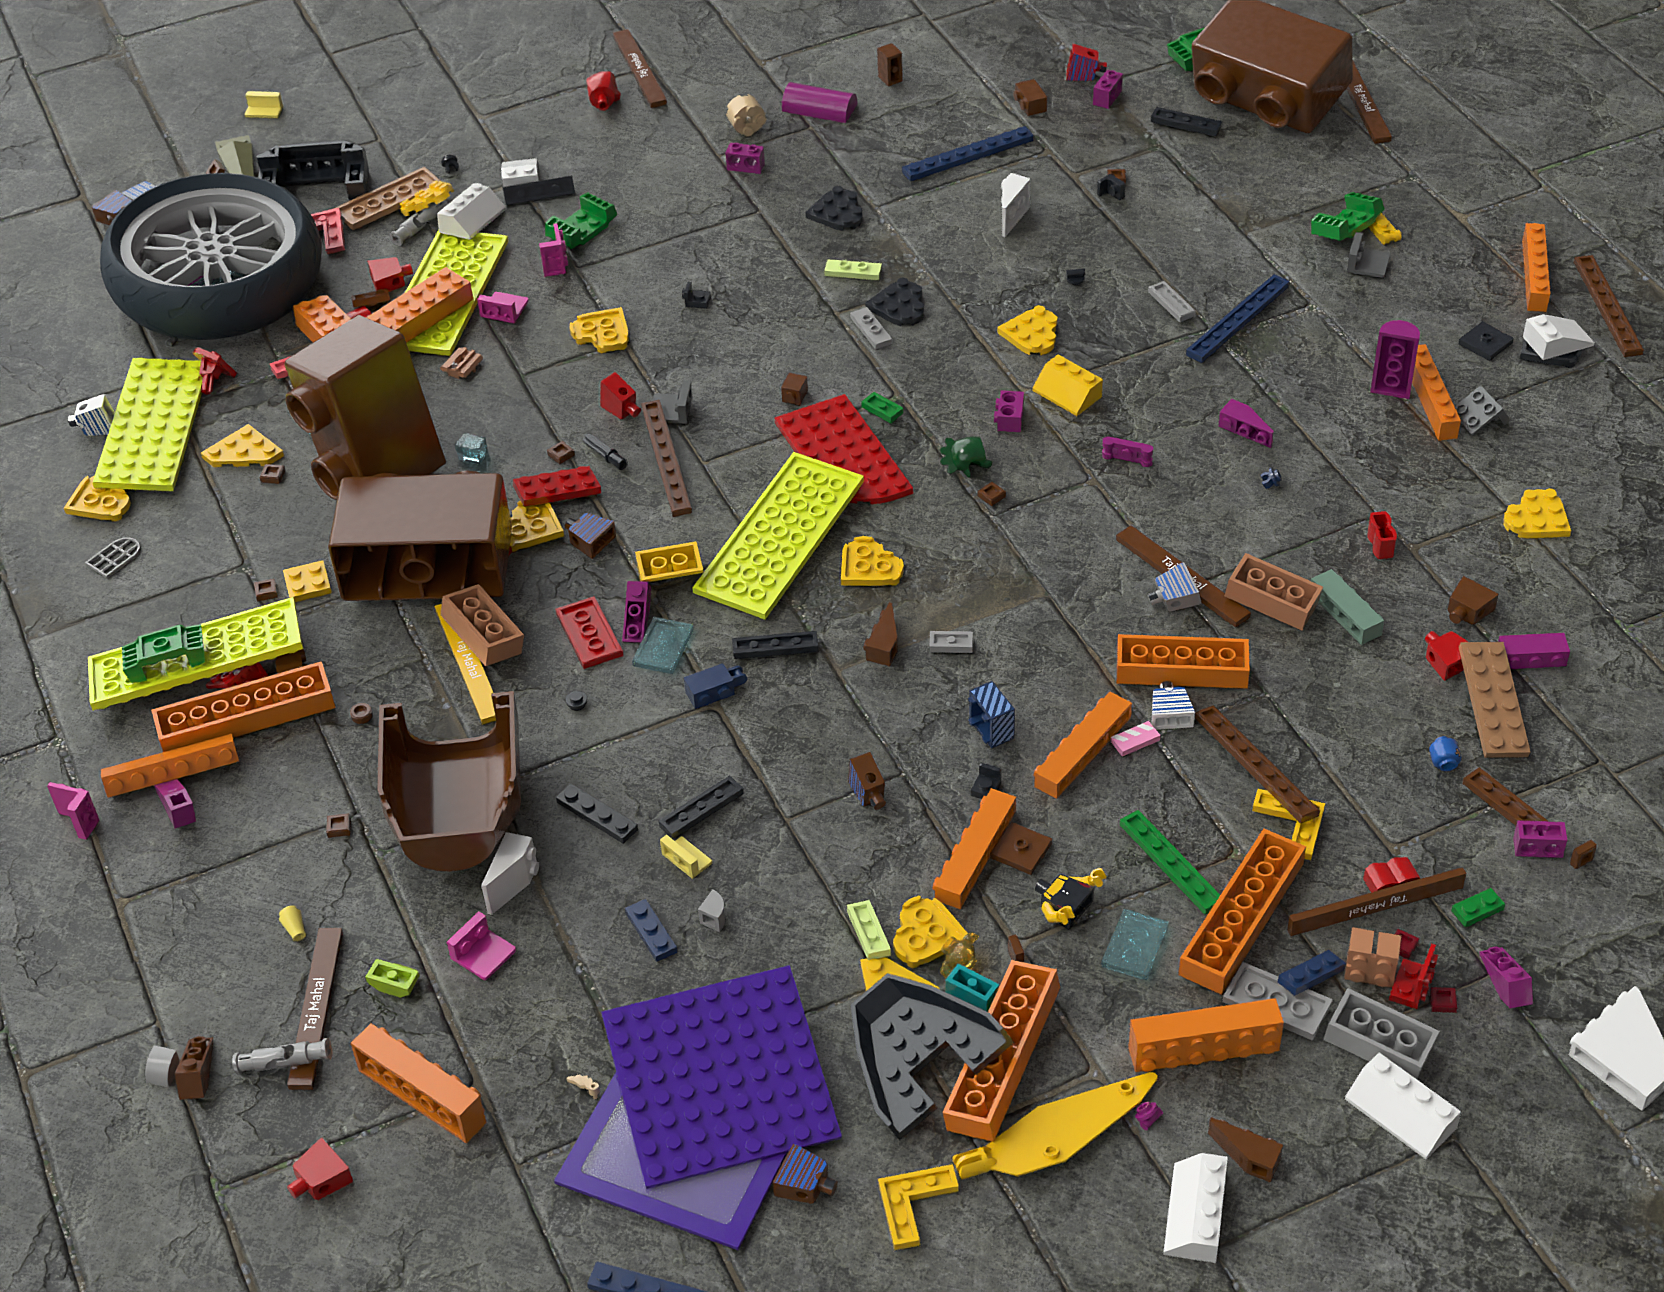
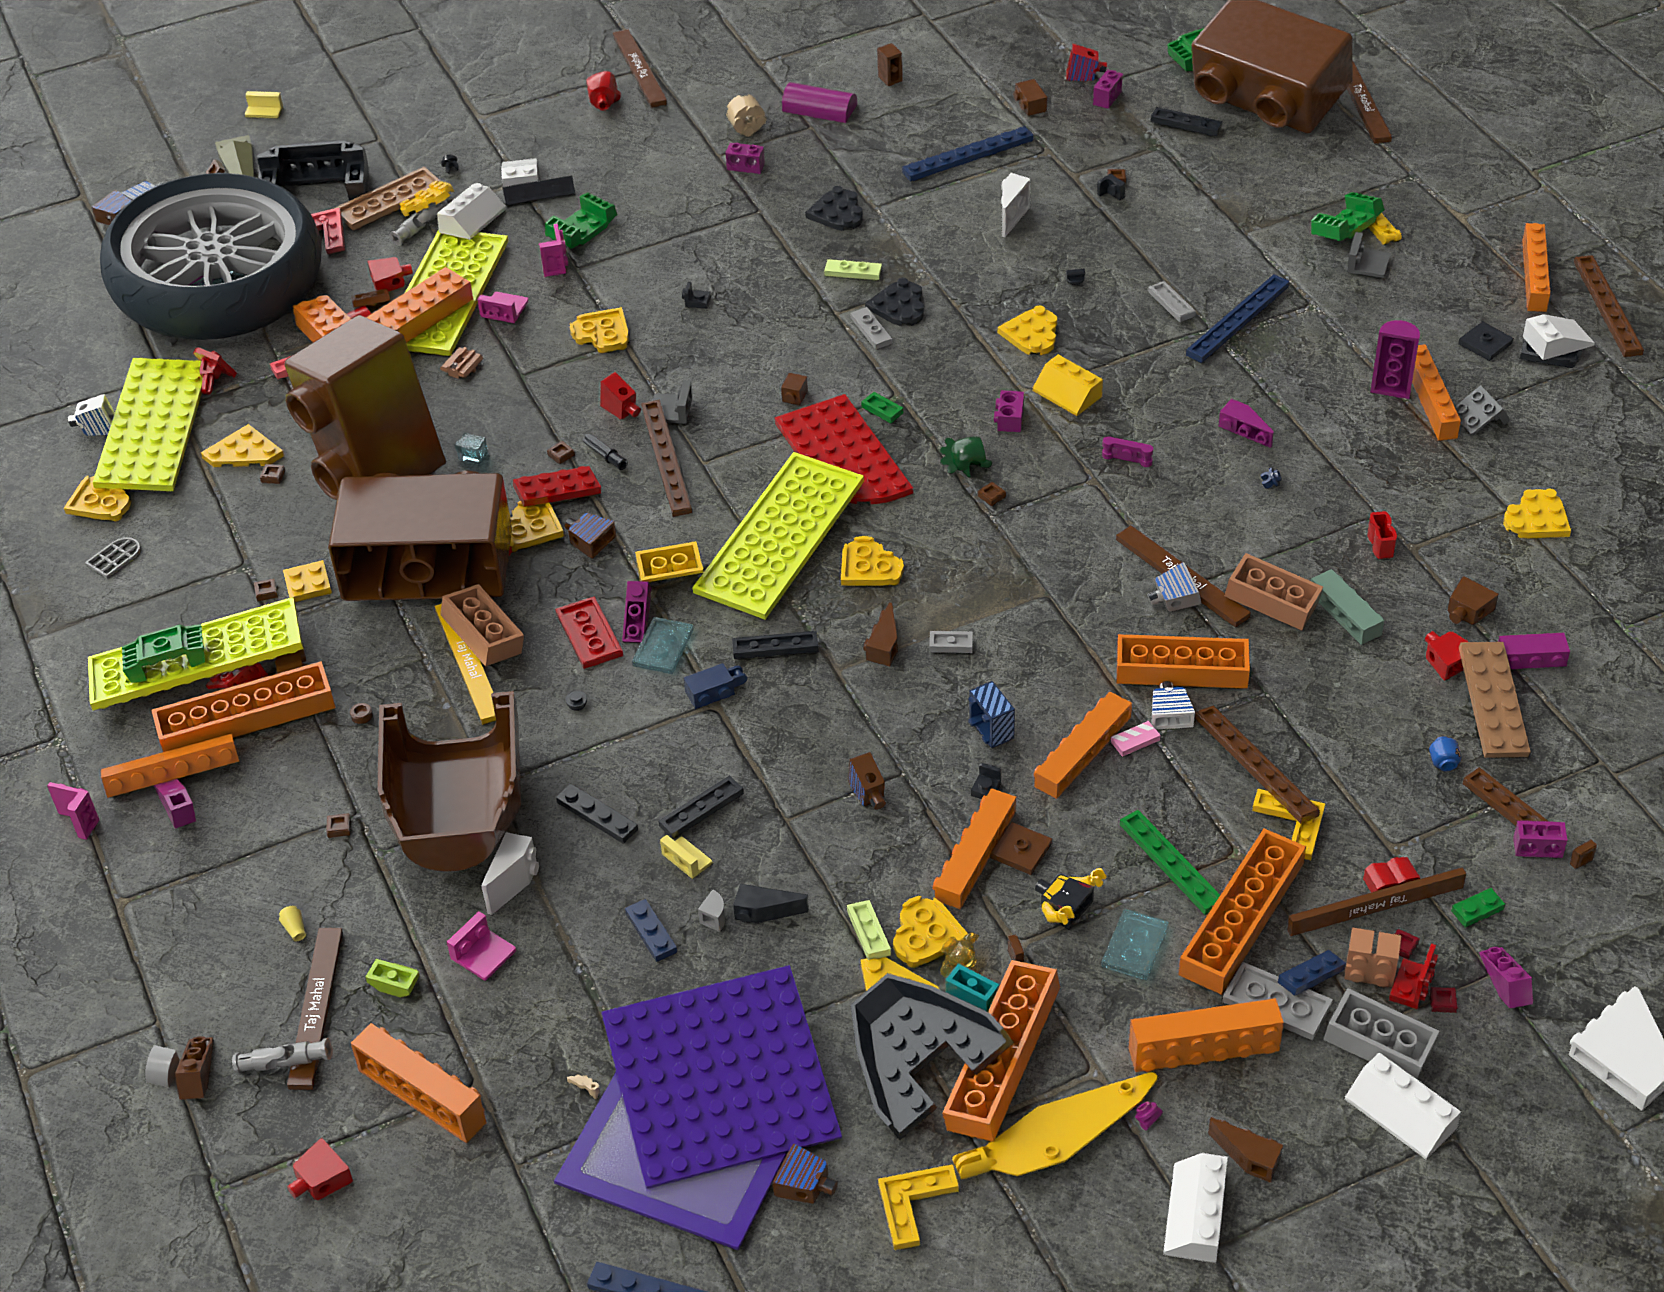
(766, 904): none -> black slope

